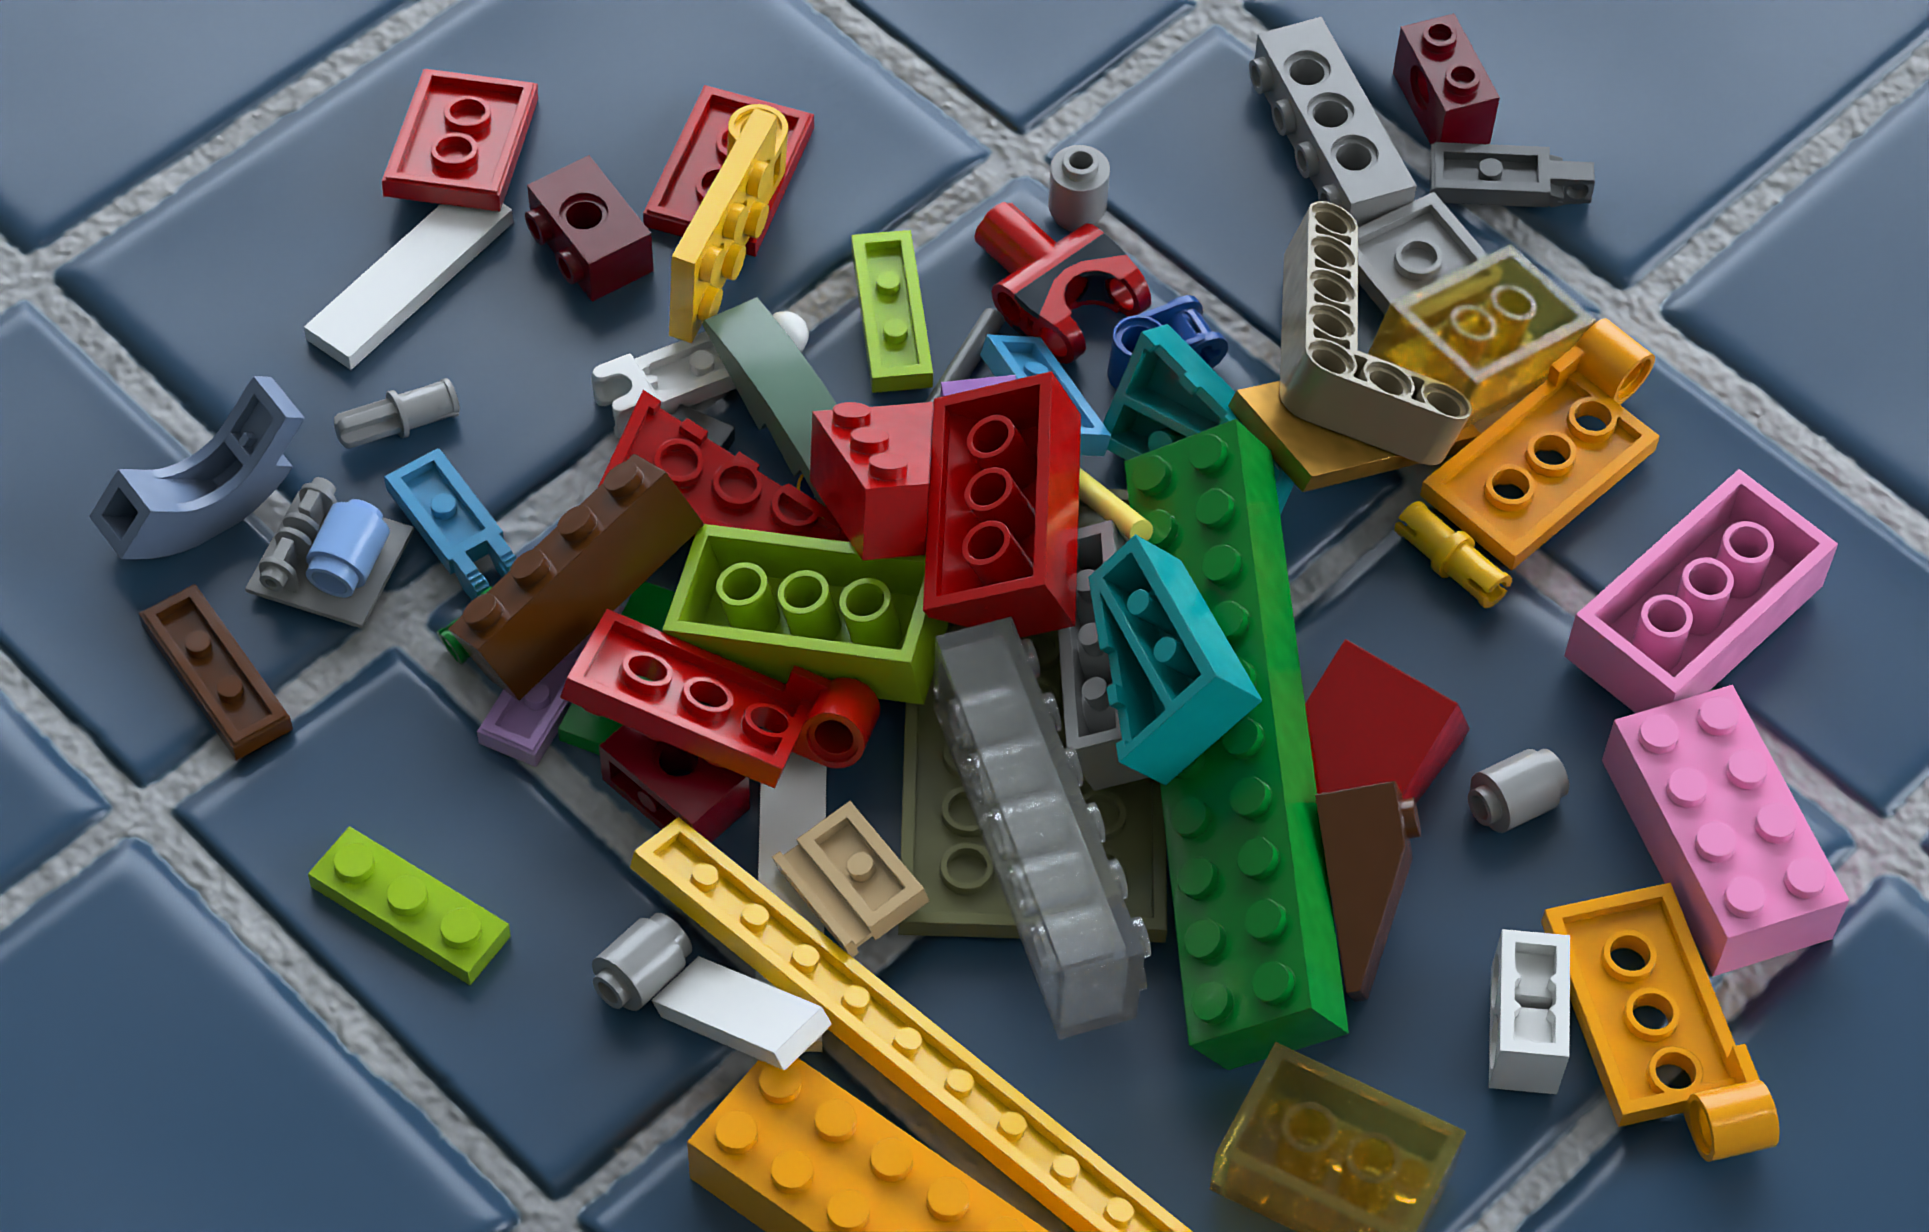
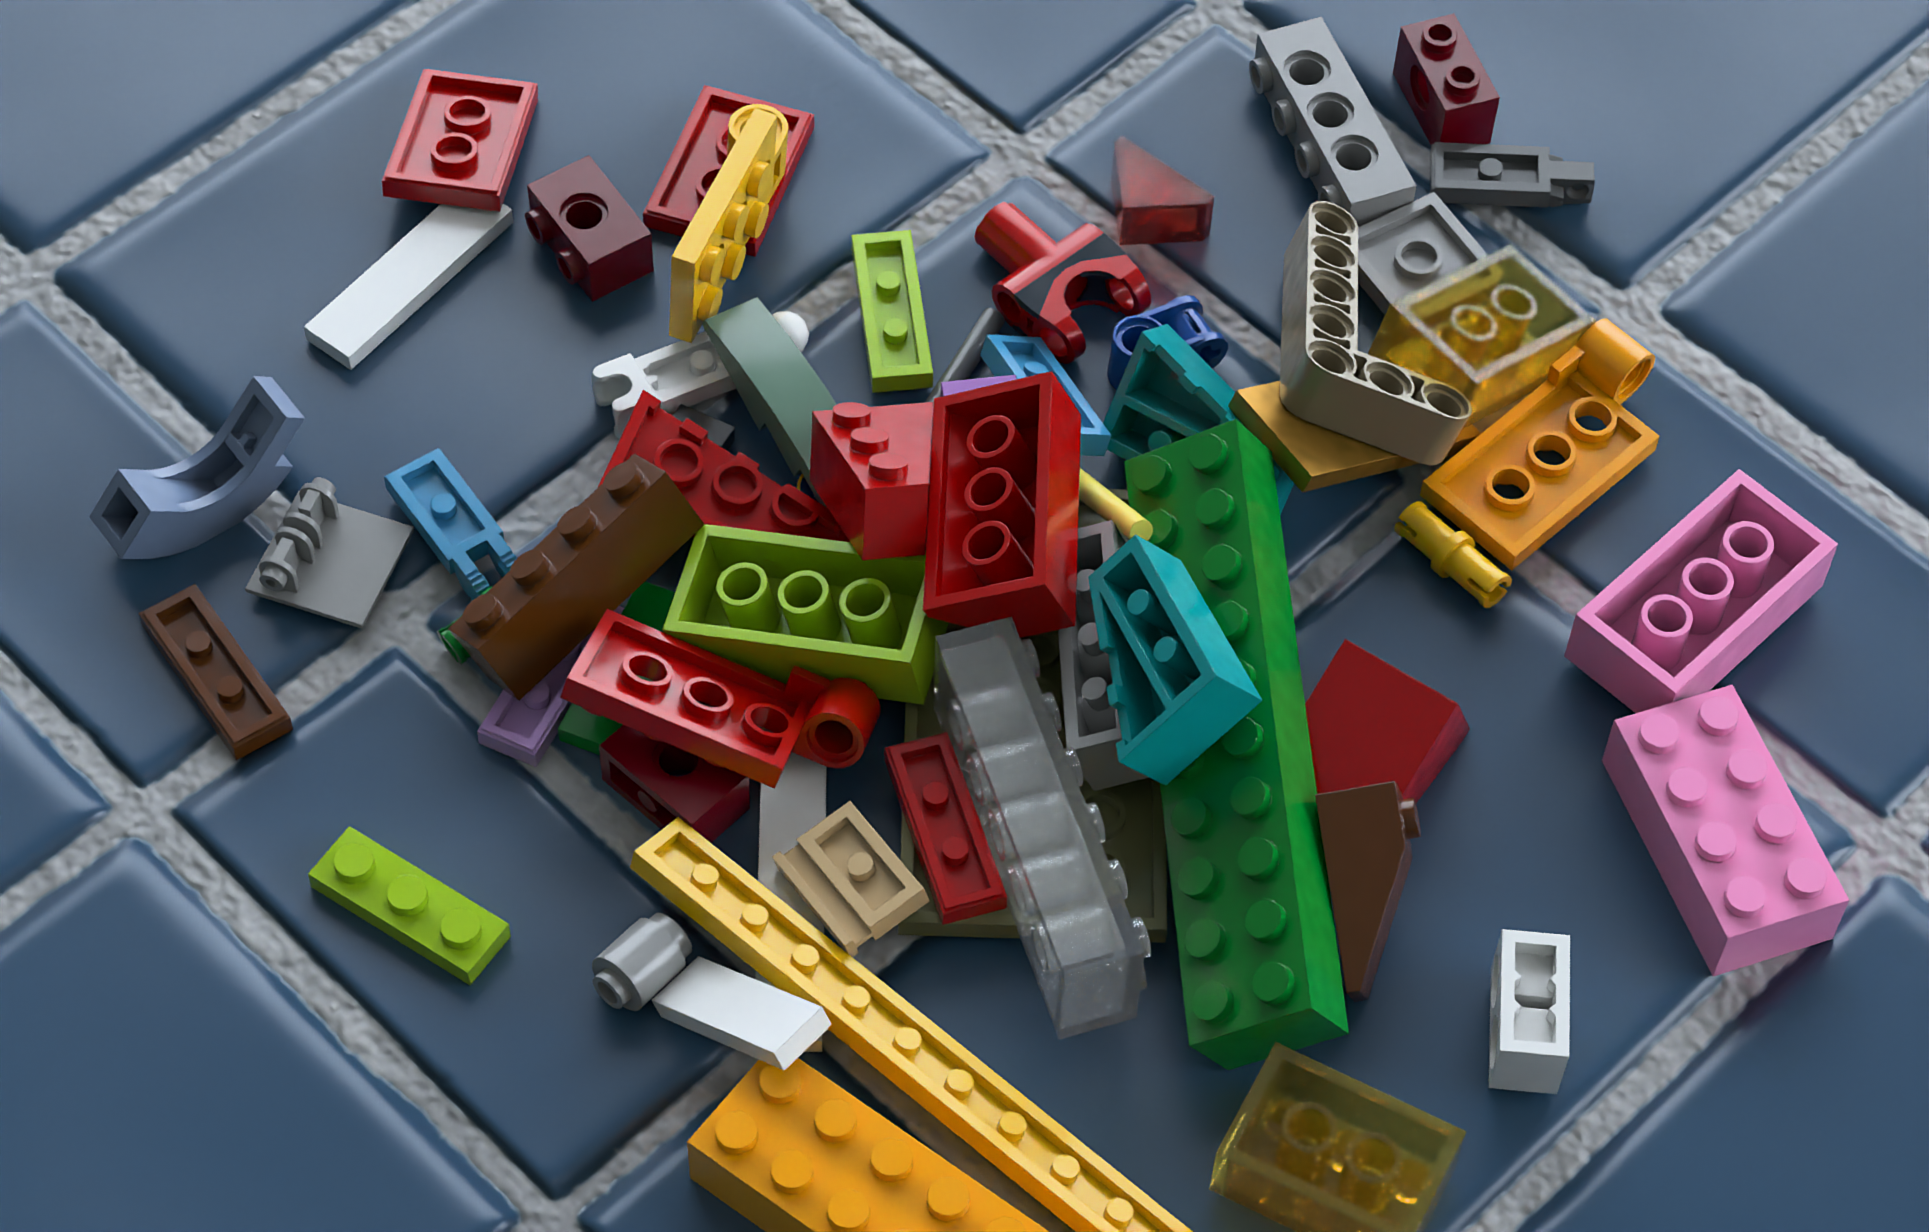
(346, 547): light blue brick -> none
(397, 414): light grey axle -> none
(945, 828): none -> red tile
(1078, 186): light grey brick -> none
(1156, 201): none -> slope
(1517, 789): light grey brick -> none
(1727, 1102): light orange hinge -> none

